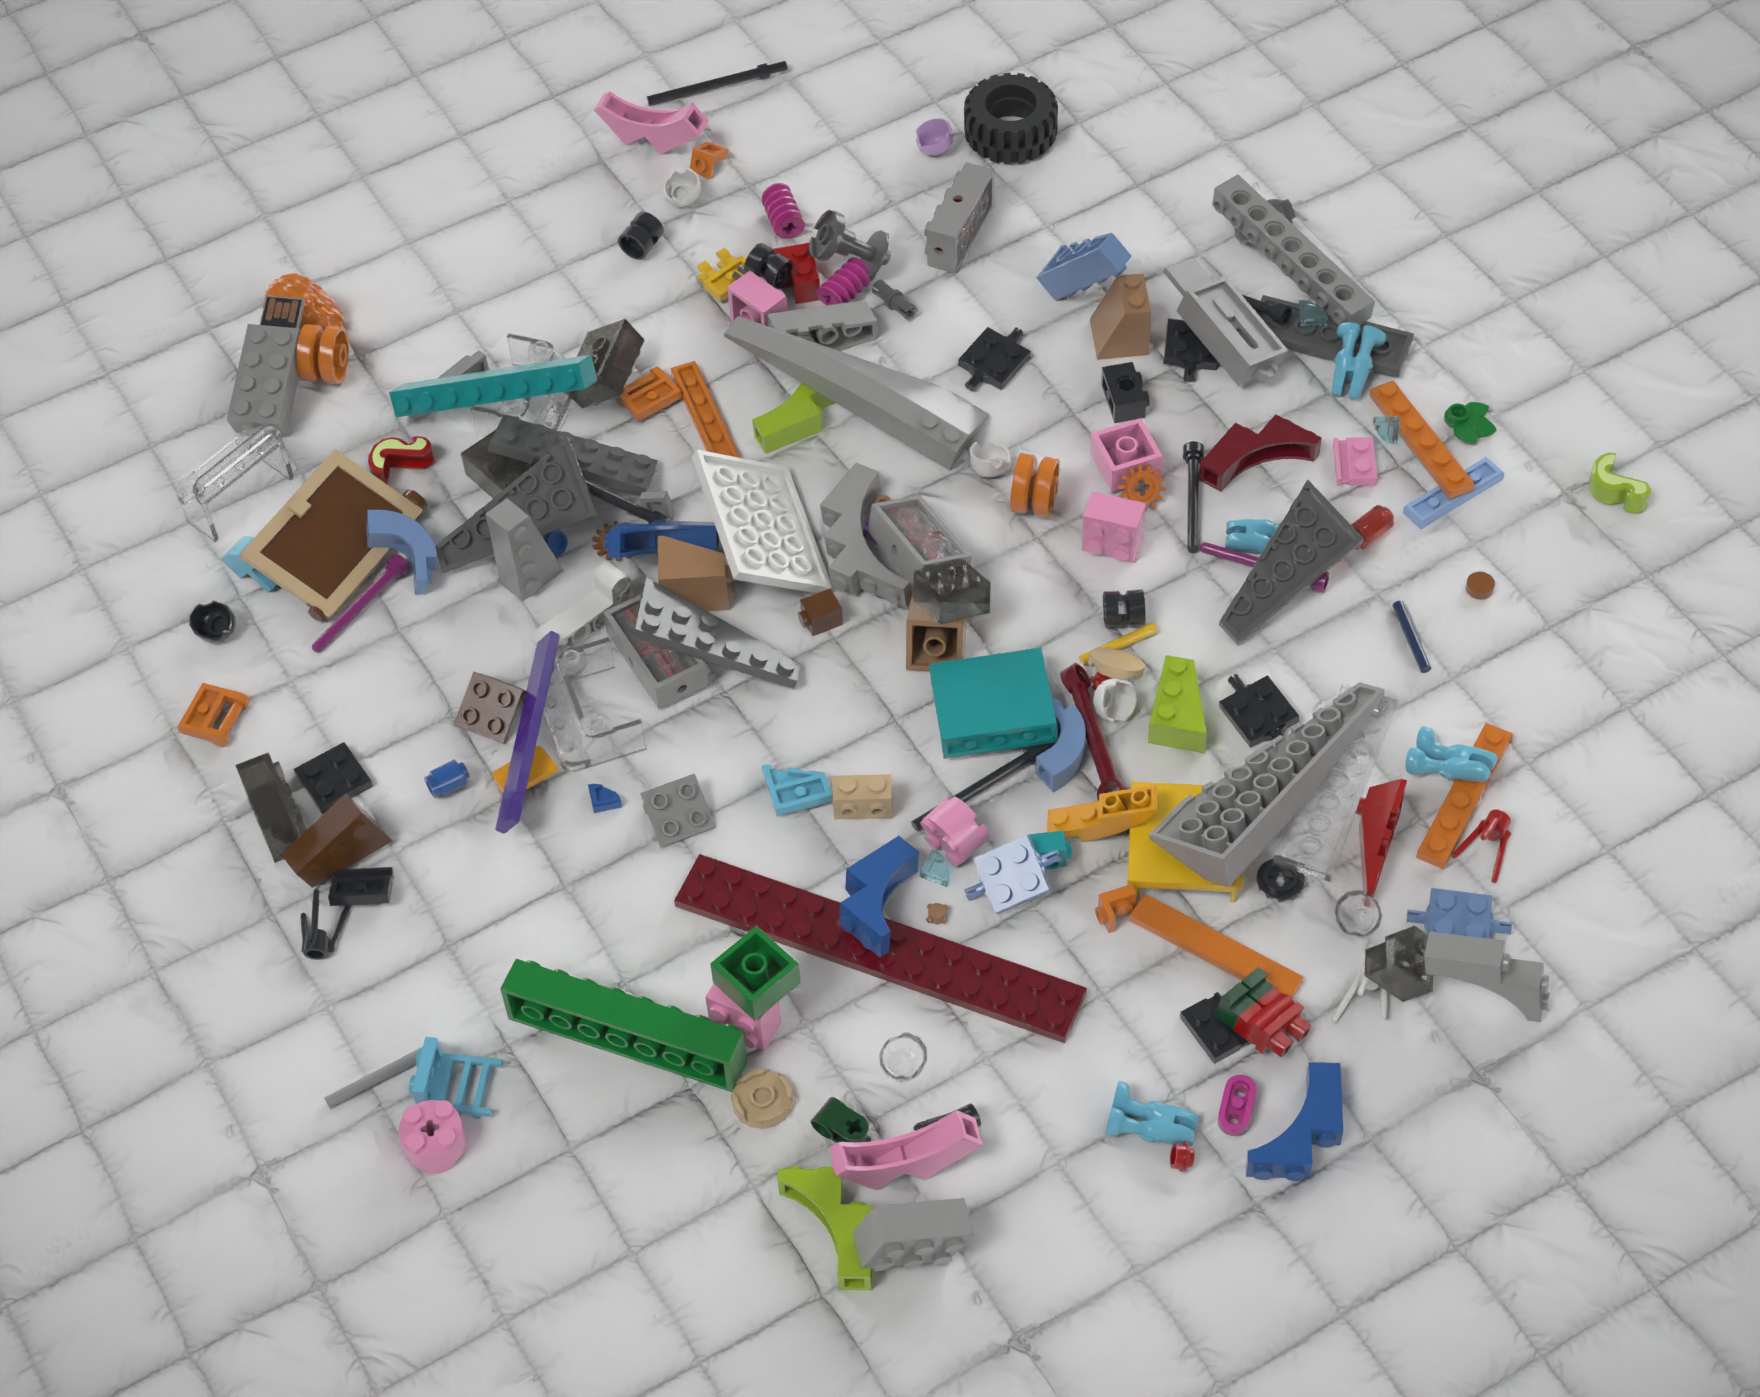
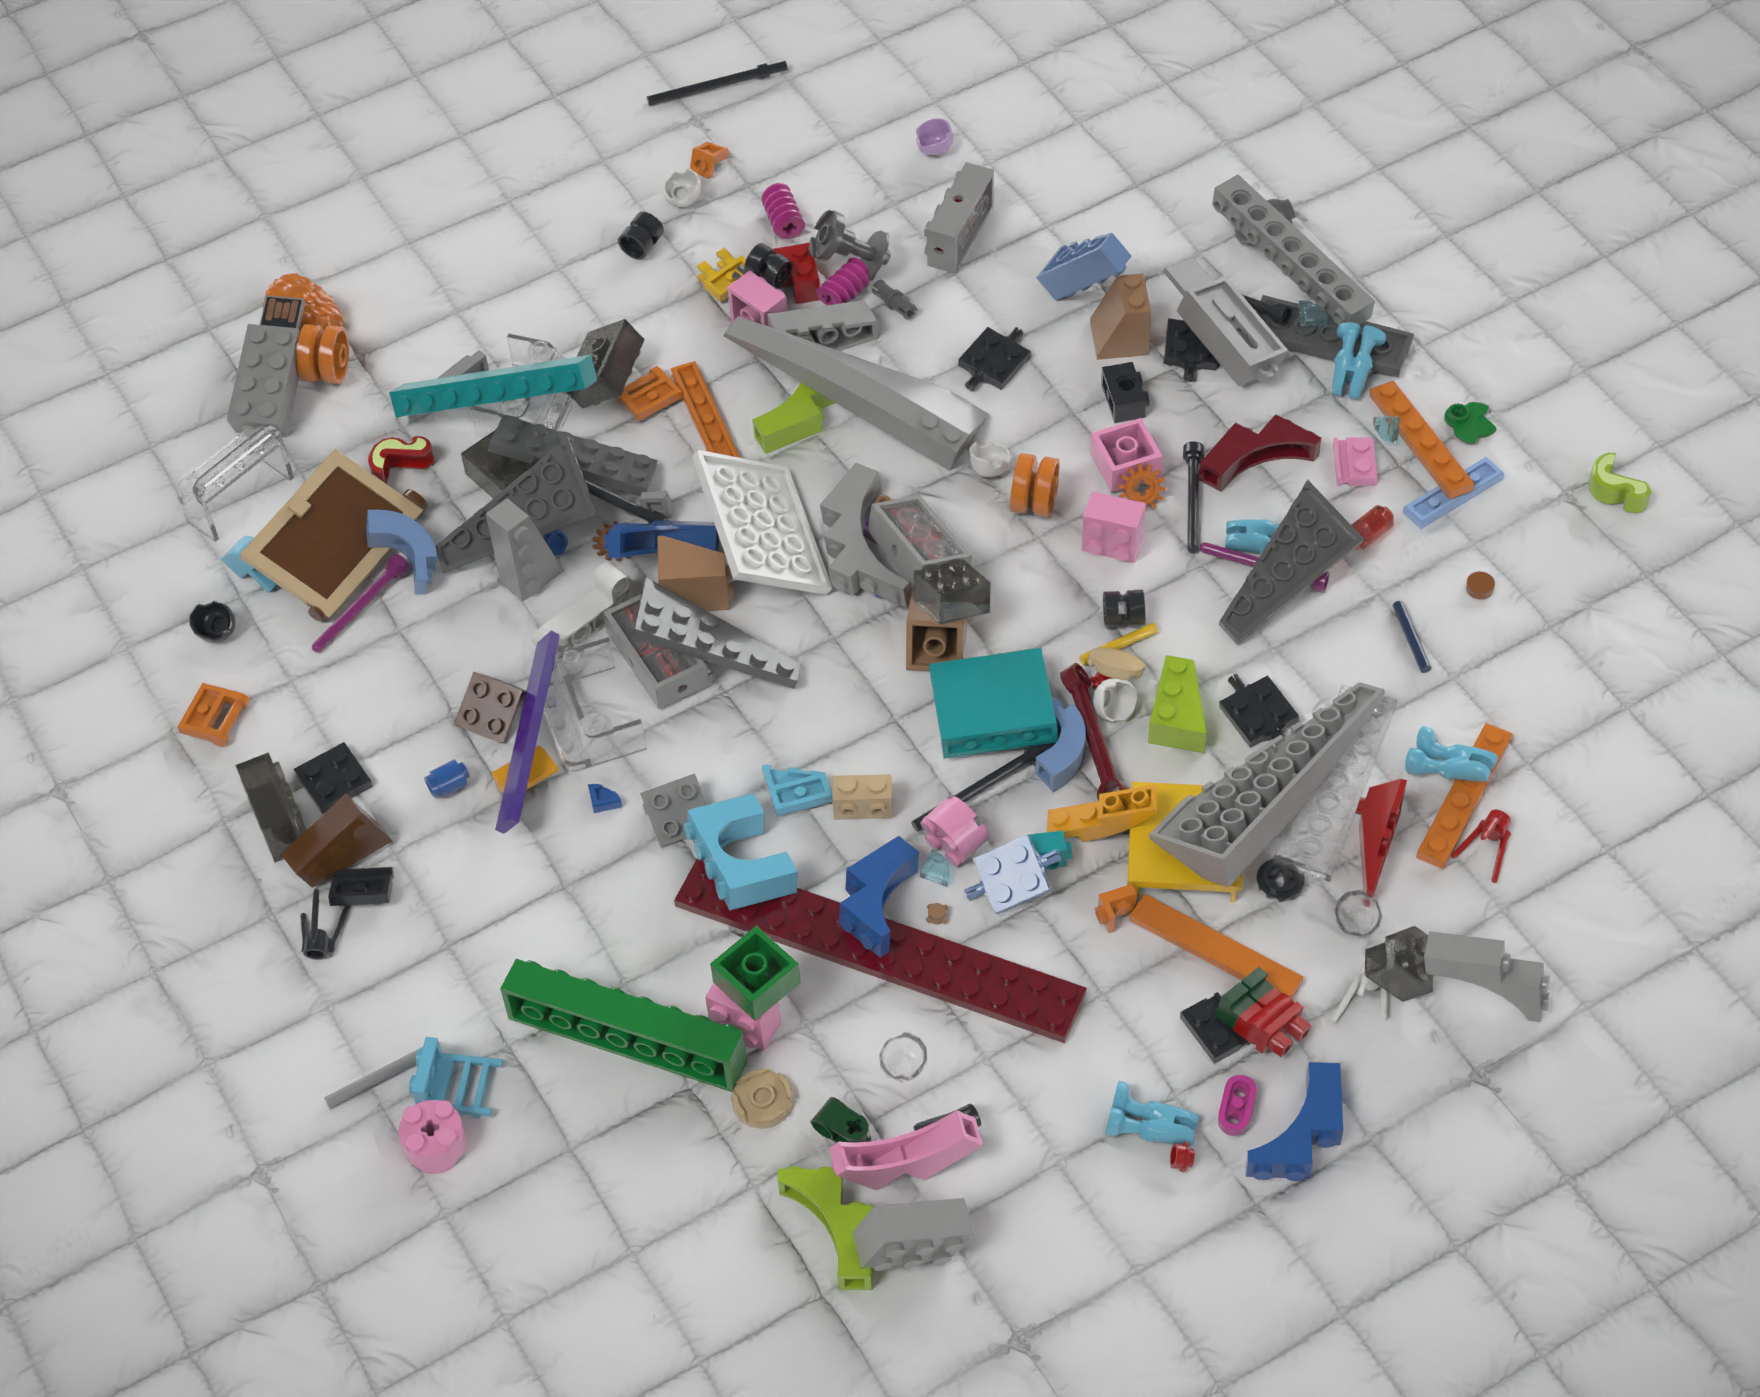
(660, 127): bright pink arch -> none
(736, 879): none -> medium azure arch
(820, 612): reddish brown brick -> none
(1006, 139): black tyre -> none
(1459, 914): medium blue plate -> none

